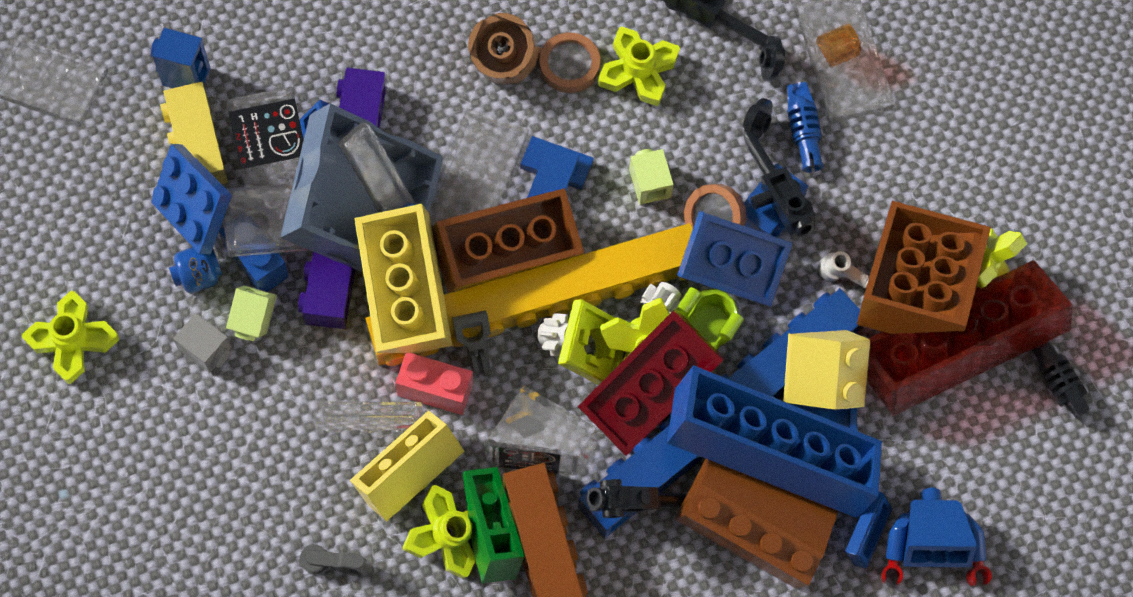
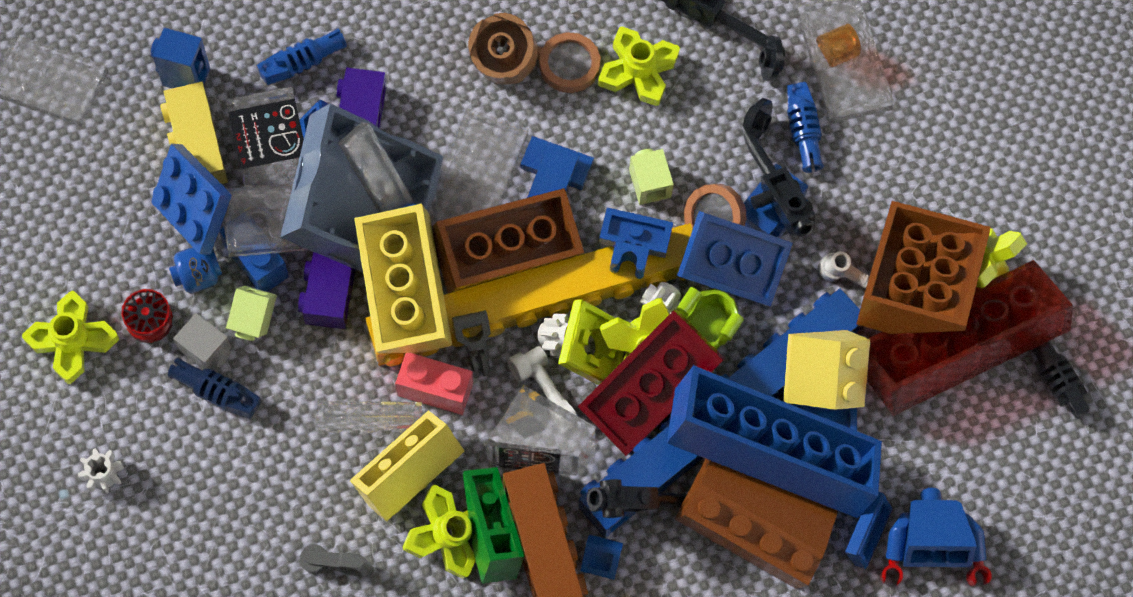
(100, 480): none -> white gear
(147, 317): none -> red wheel
(216, 388): none -> dark blue hinge
(300, 57): none -> blue hinge
(531, 365): none -> white brick
(601, 557): none -> blue plate
(634, 238): none -> blue plate

